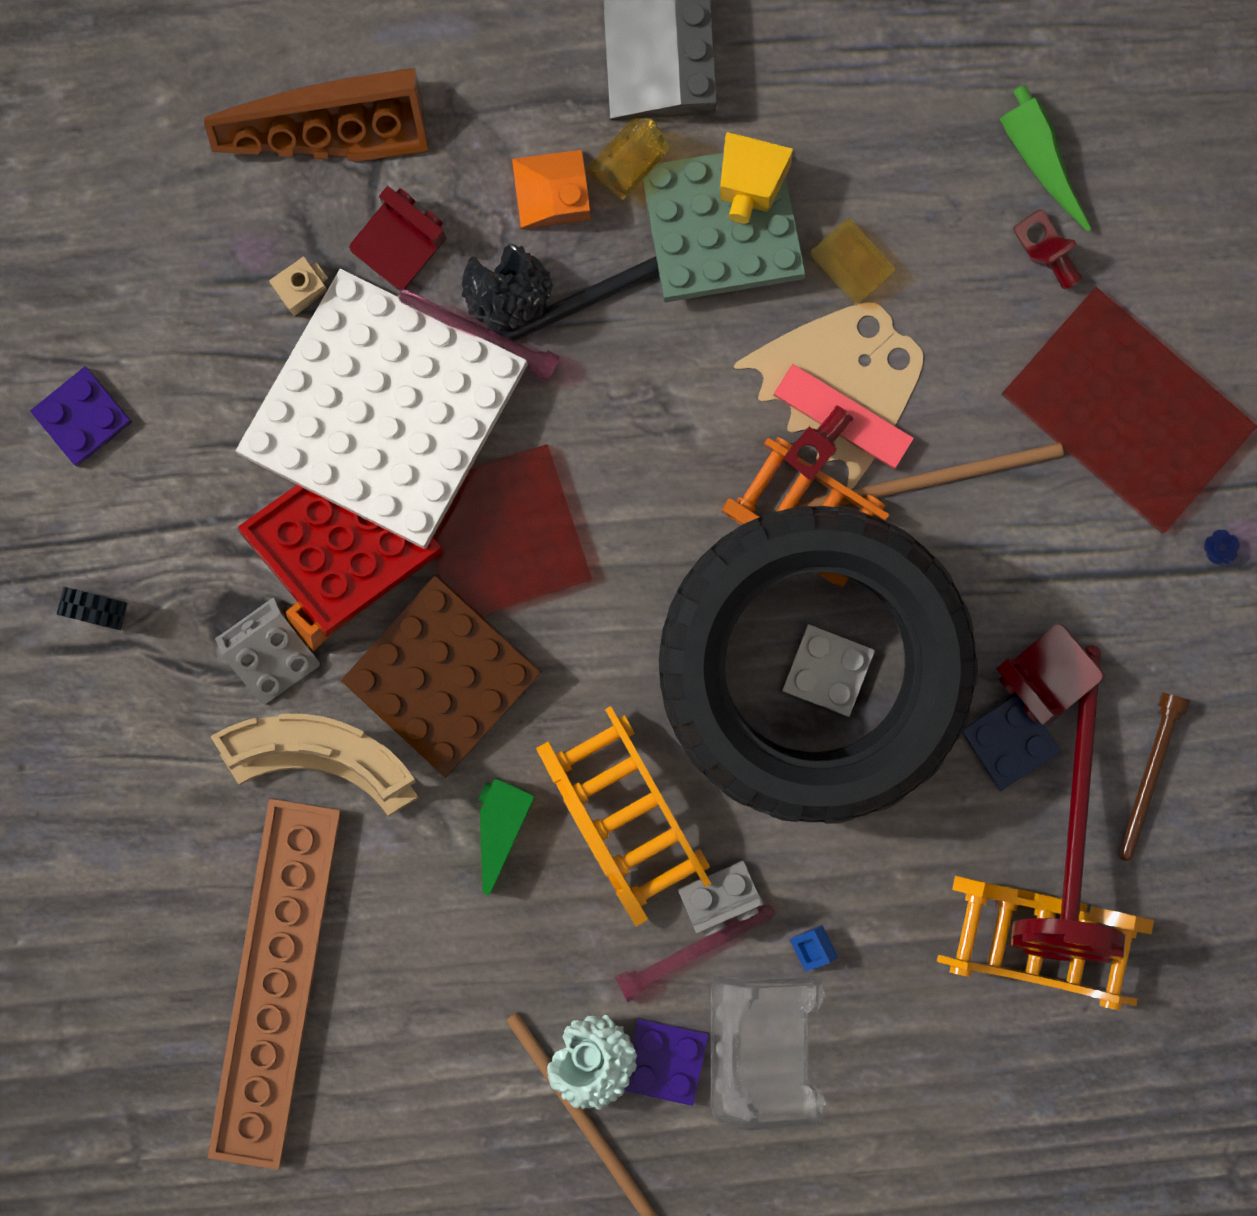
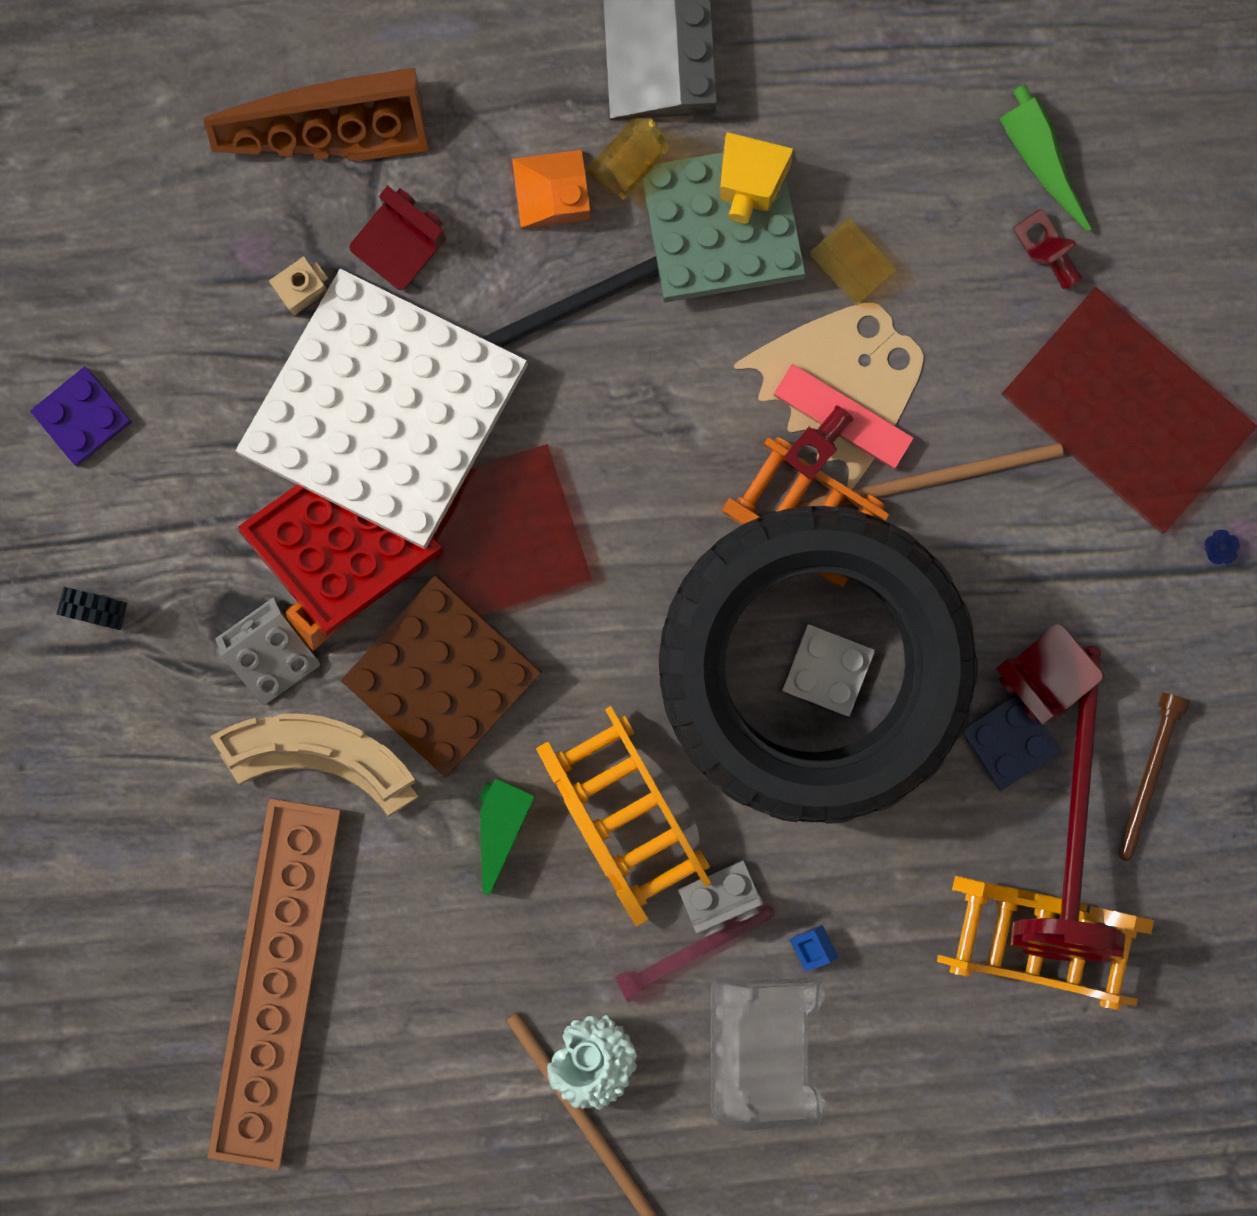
(511, 293): black hair -> none
(540, 362): clear pink piece -> none
(667, 1061): dark purple plate -> none

